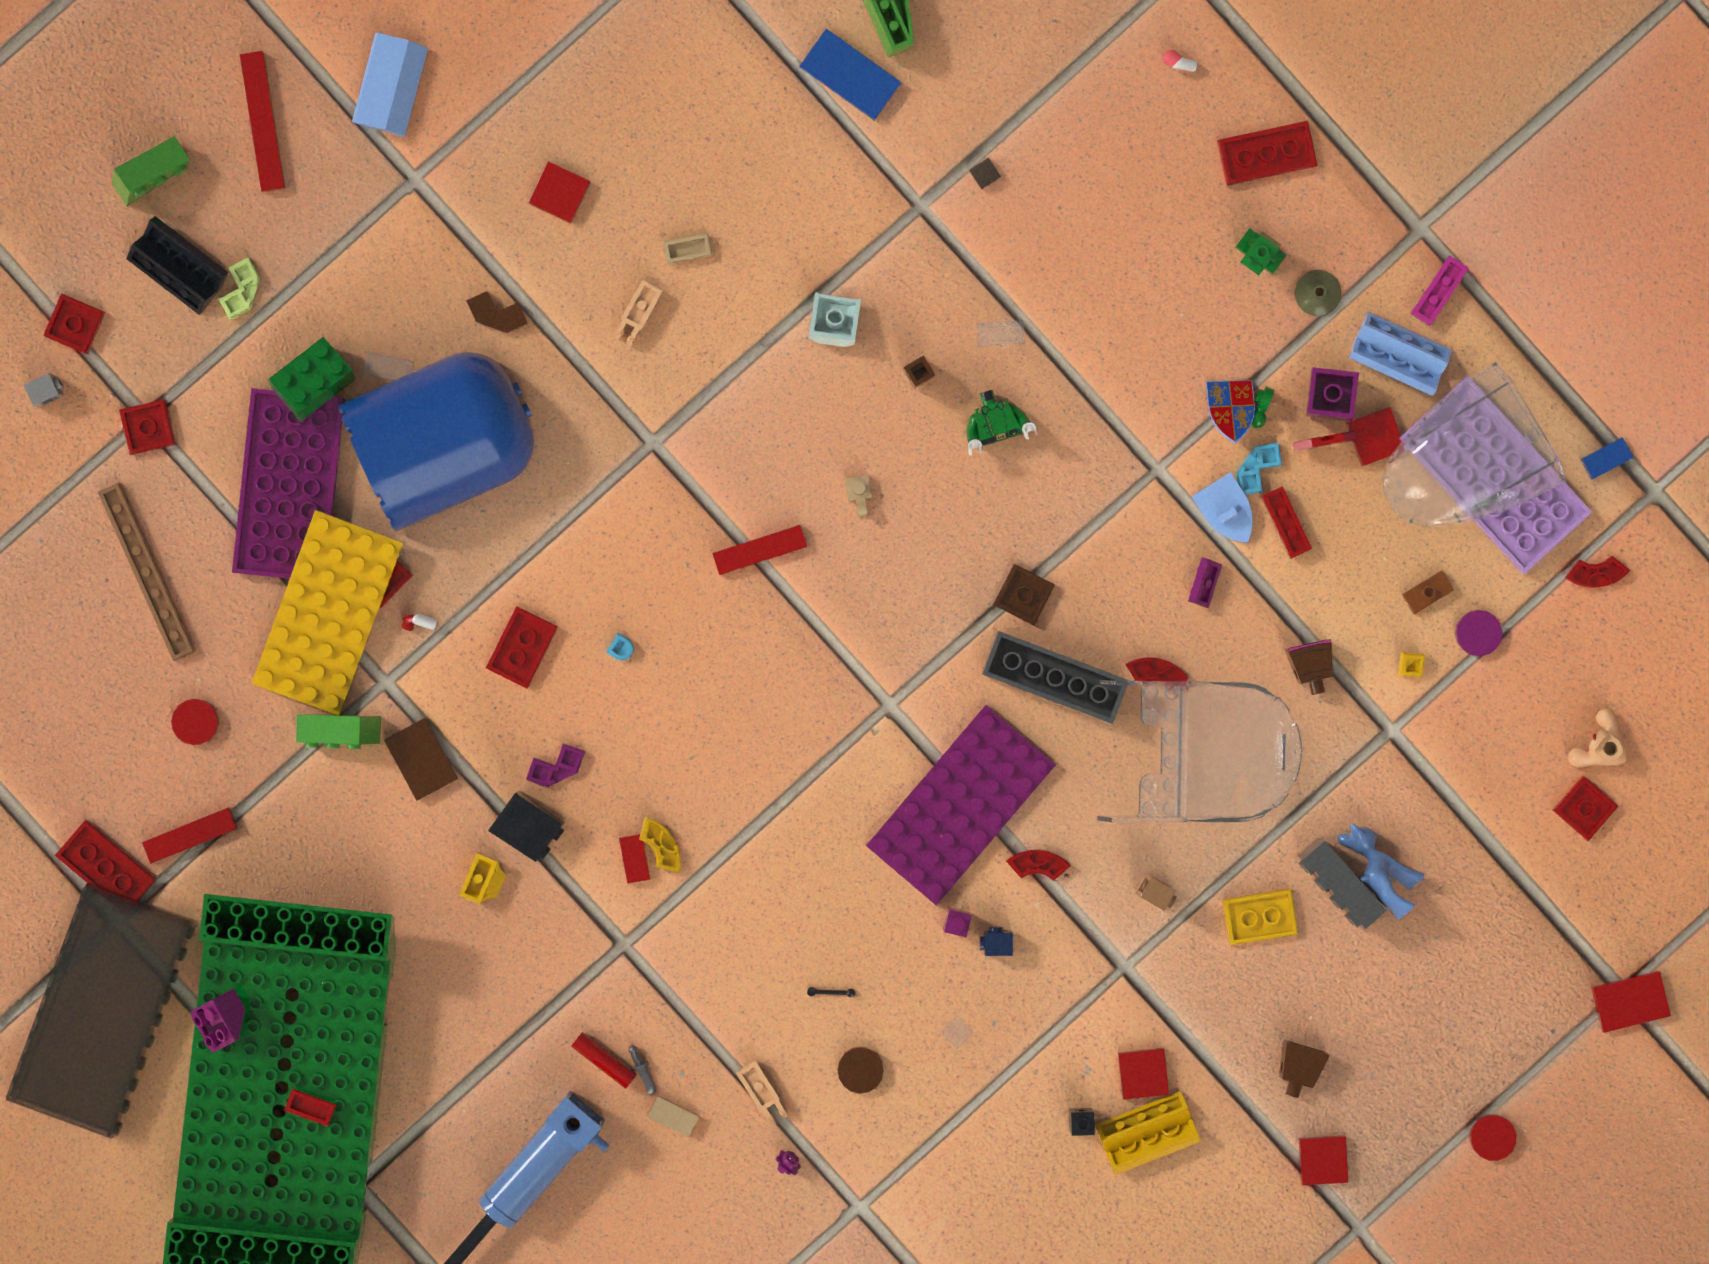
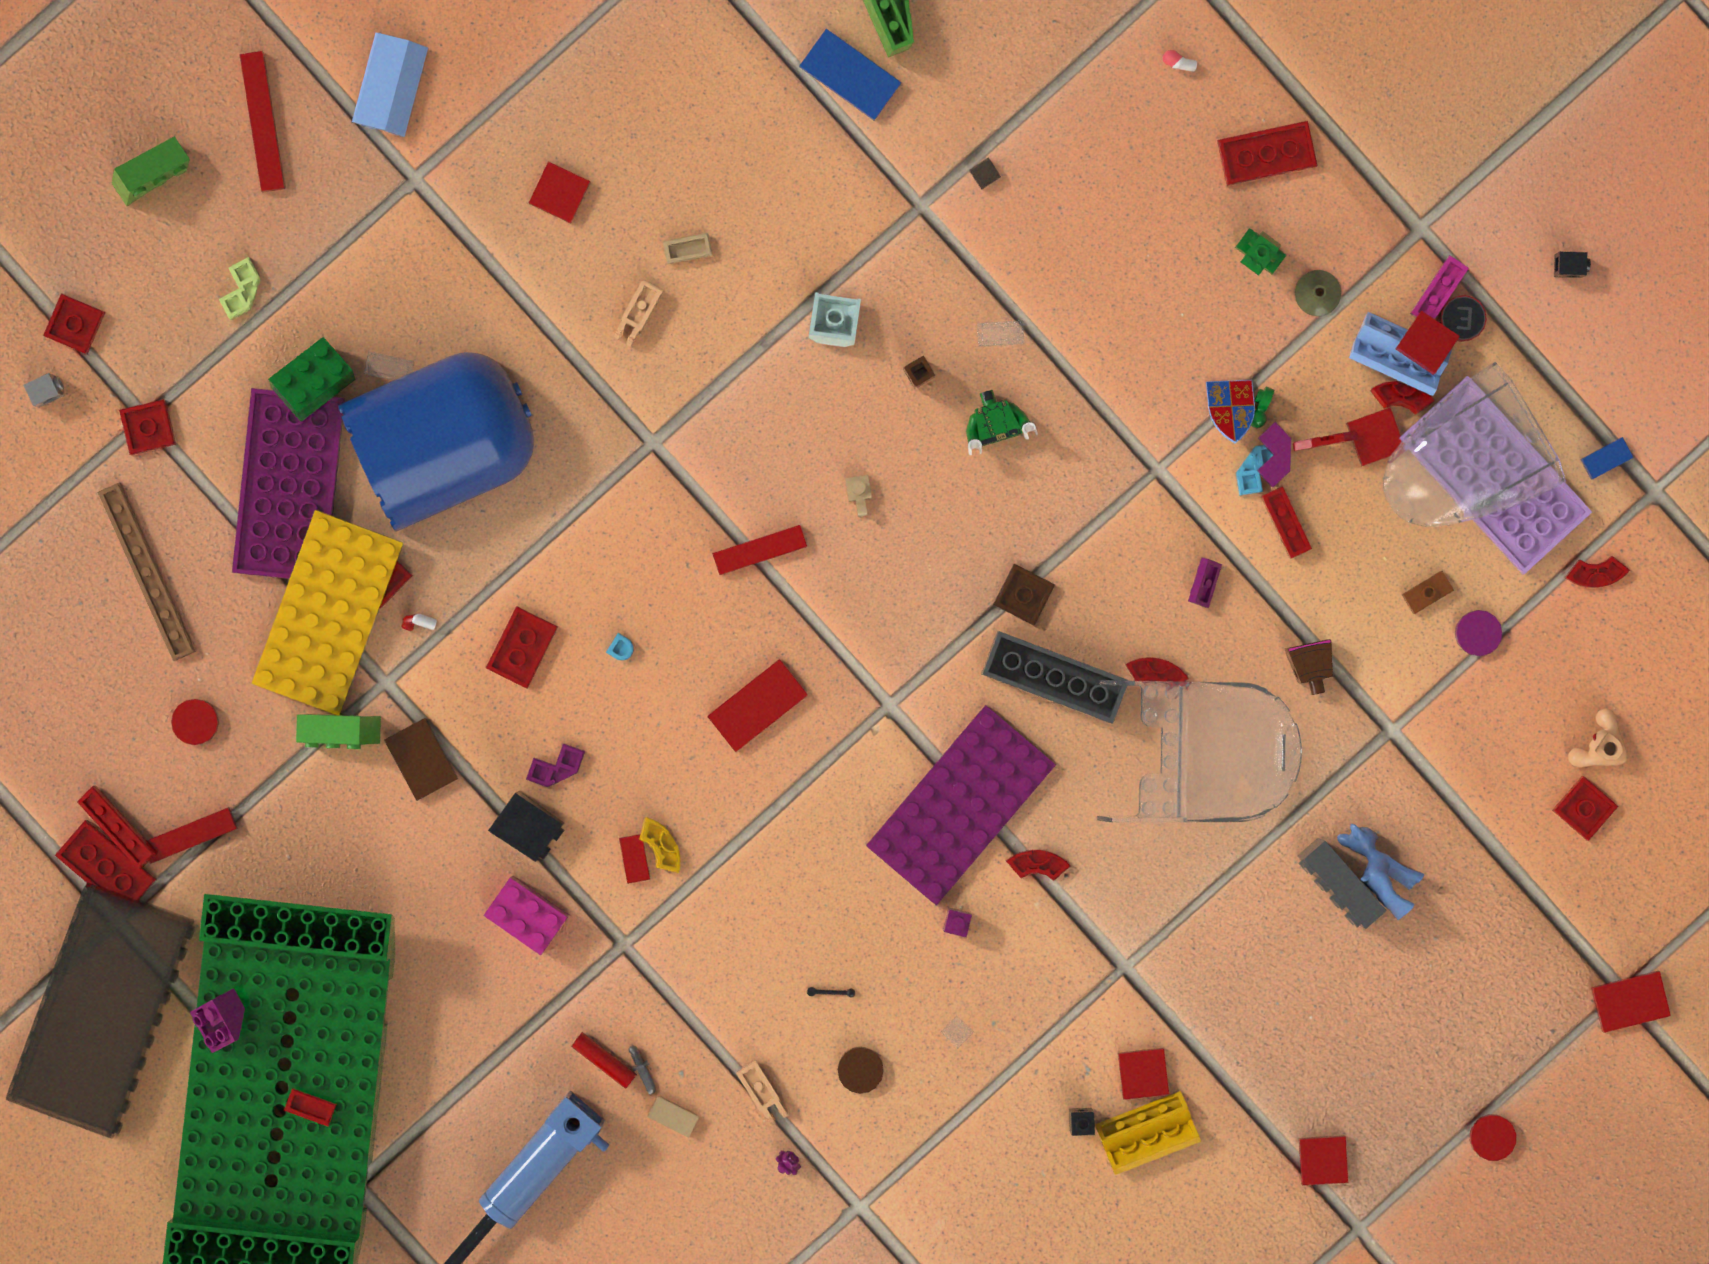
(117, 827): none -> red tile
(177, 265): black slope -> none
(483, 879): yellow slope -> none
(503, 320): reddish brown tile -> none
(526, 915): none -> dark pink brick
(757, 705): none -> red tile
(997, 942): dark blue brick -> none
(1156, 893): medium nougat brick -> none
(1226, 508): light blue shield -> none
(1260, 916): yellow tile -> none
(1279, 445): none -> magenta tile
(1300, 1066): reddish brown torso -> none
(1332, 394): magenta brick -> none
(1403, 395): none -> red tile
(1411, 664): yellow tile -> none
(1427, 342): none -> red tile
(1464, 317): none -> black tile
(1571, 264): none -> black brick

